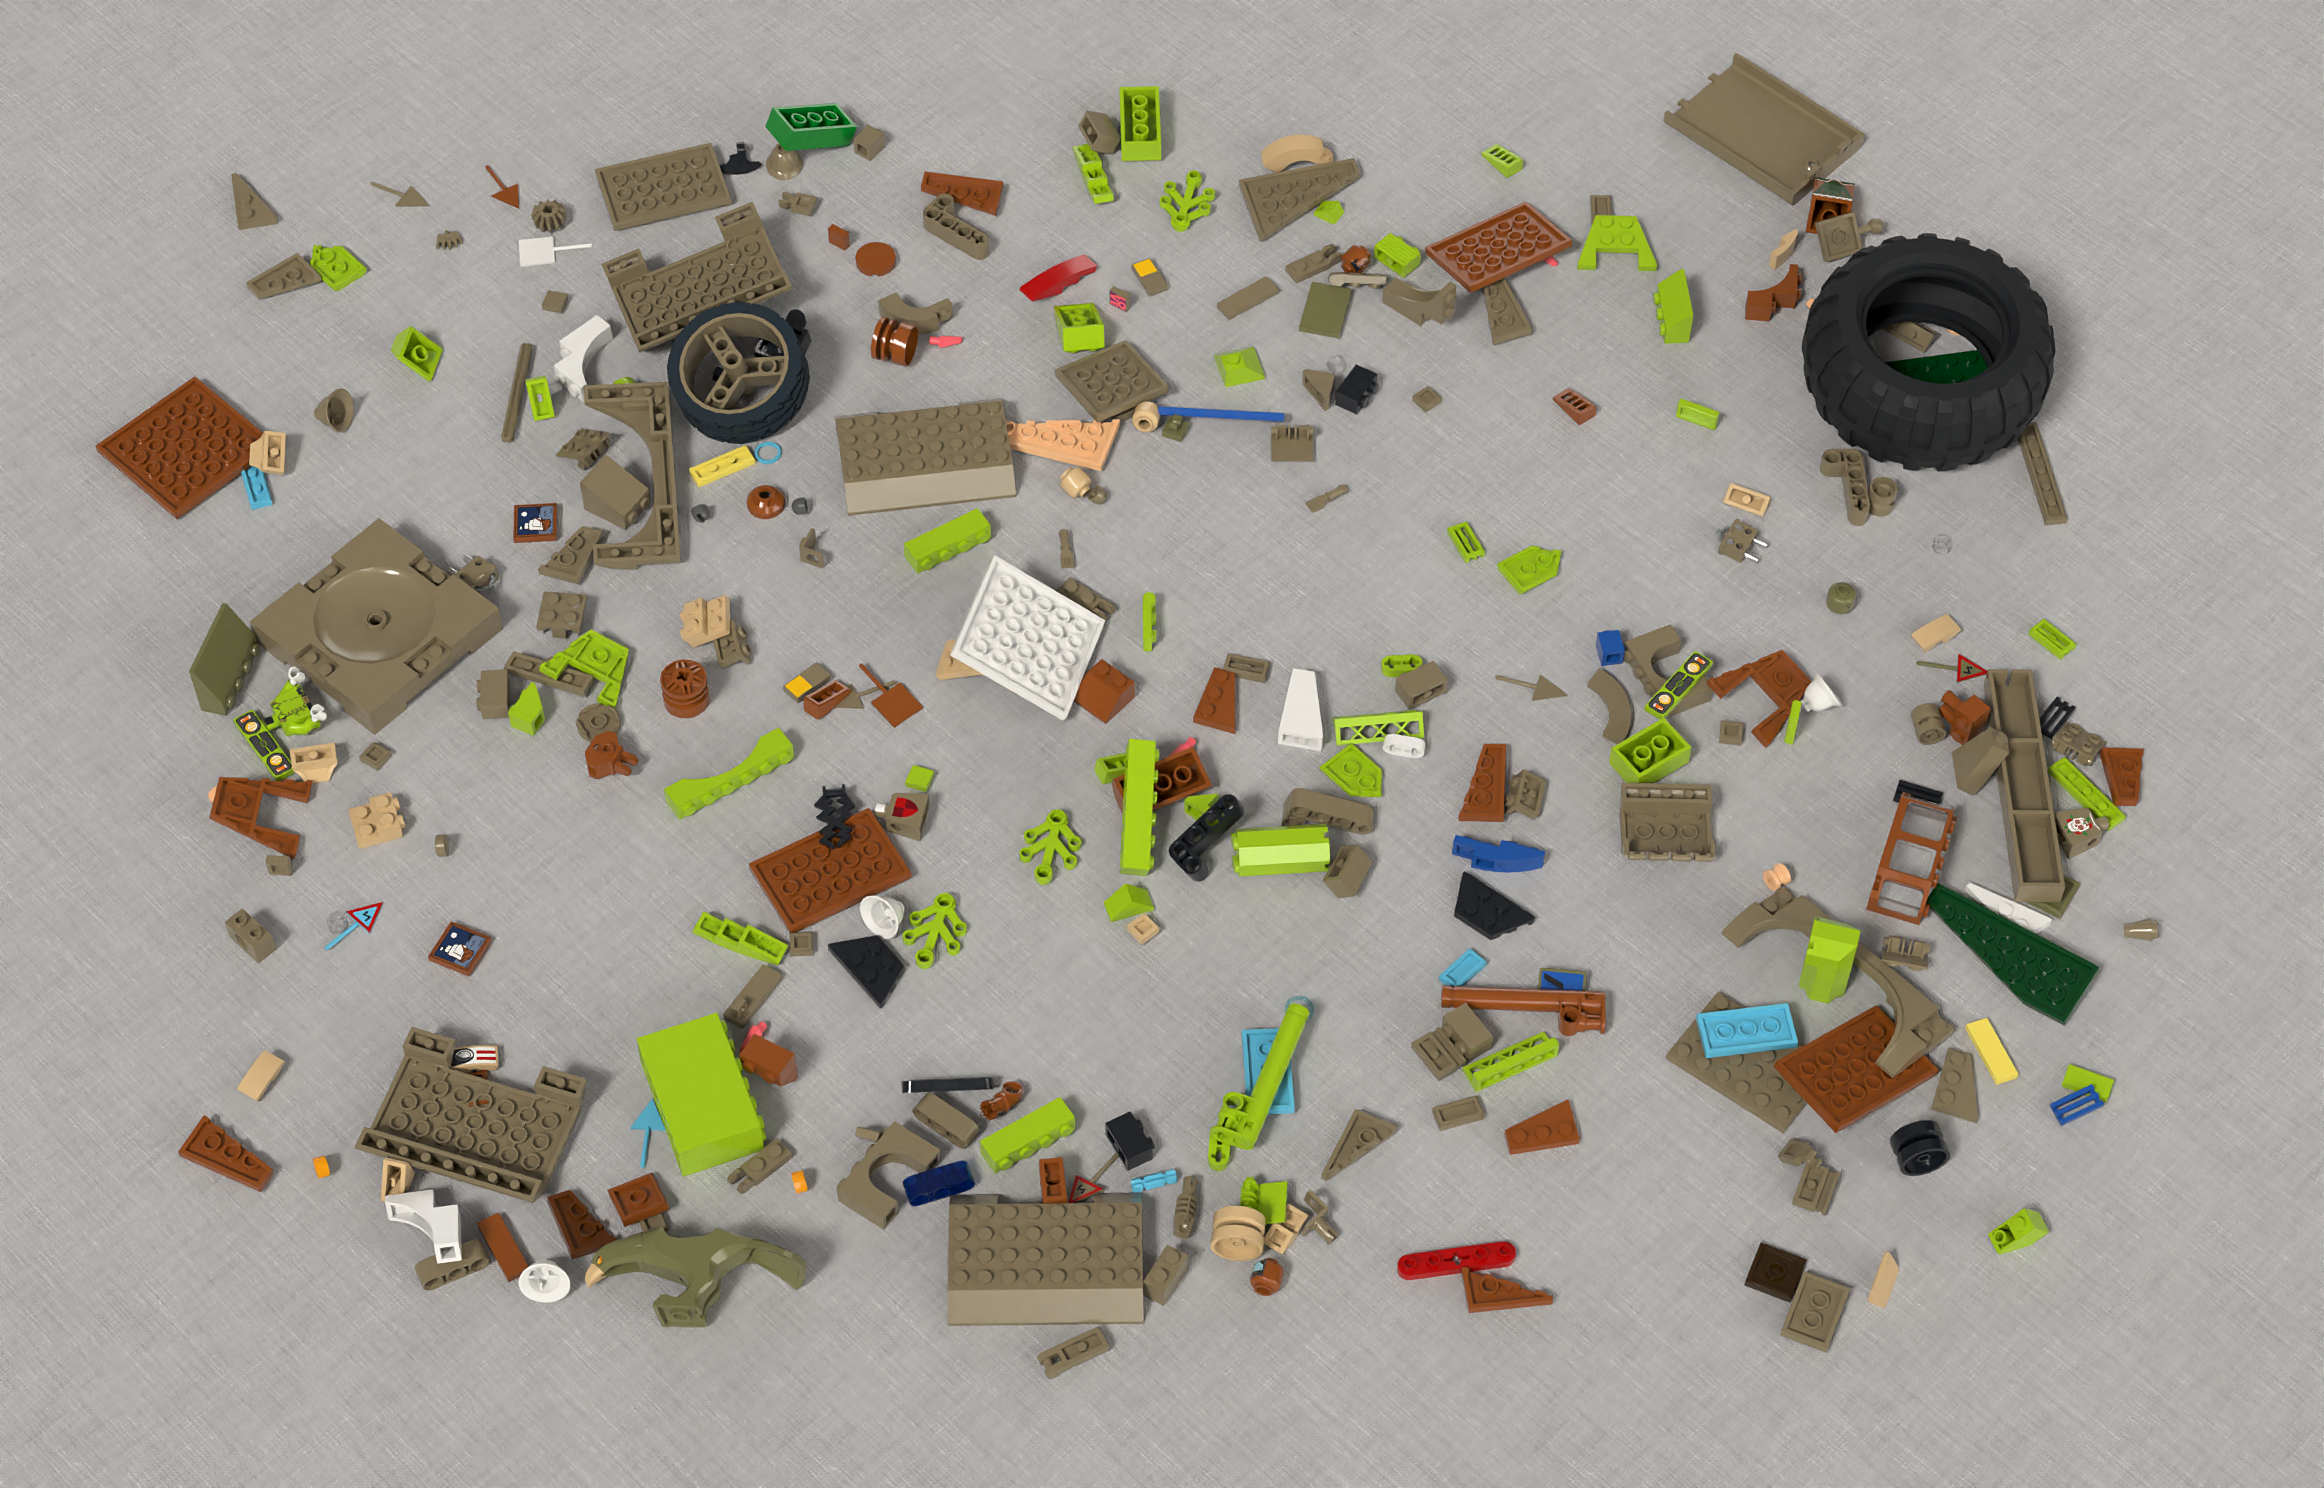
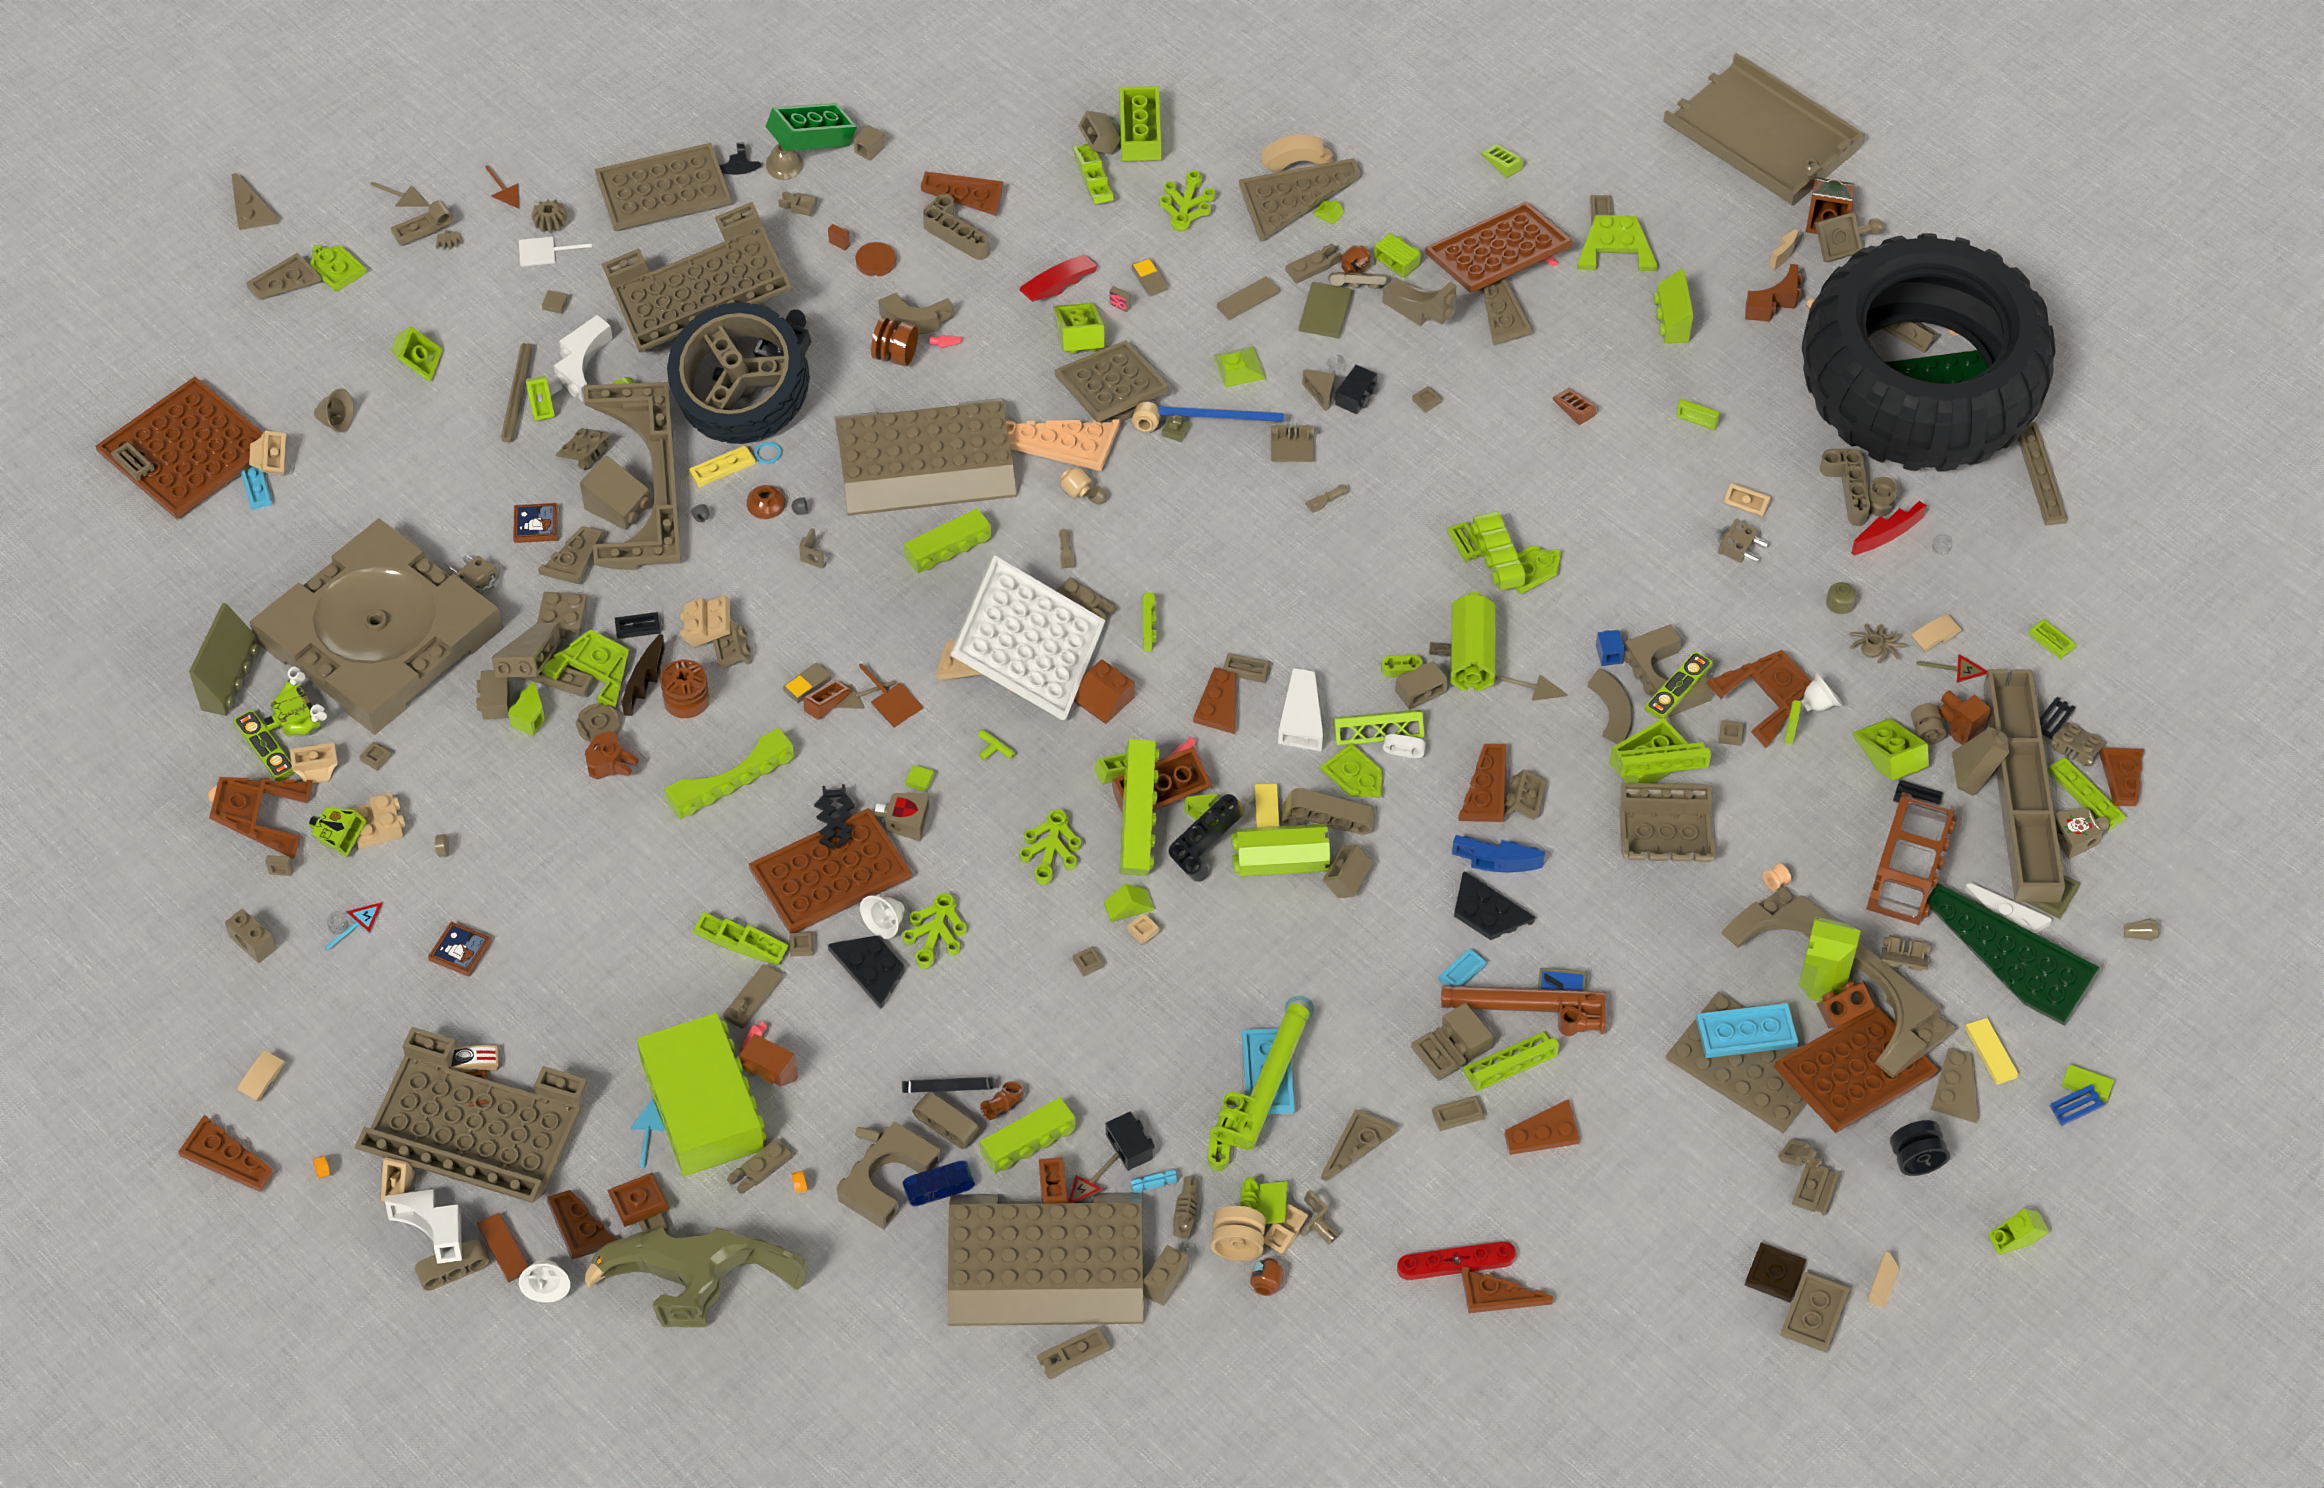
(141, 470): none -> dark tan tile
(337, 829): none -> lime torso
(435, 219): none -> dark tan plate
(528, 652): none -> dark tan slope
(637, 628): none -> black tile
(645, 671): none -> dark brown slope
(994, 744): none -> lime piece
(1088, 961): none -> dark tan tile
(1266, 805): none -> light yellow tile
(1443, 647): none -> dark tan piece
(1472, 642): none -> lime brick
(1497, 550): none -> lime brick
(1662, 759): none -> lime fence
(1847, 1009): none -> dark orange brick
(1875, 643): none -> dark tan animal
(1884, 530): none -> red slope
(1893, 748): none -> lime slope

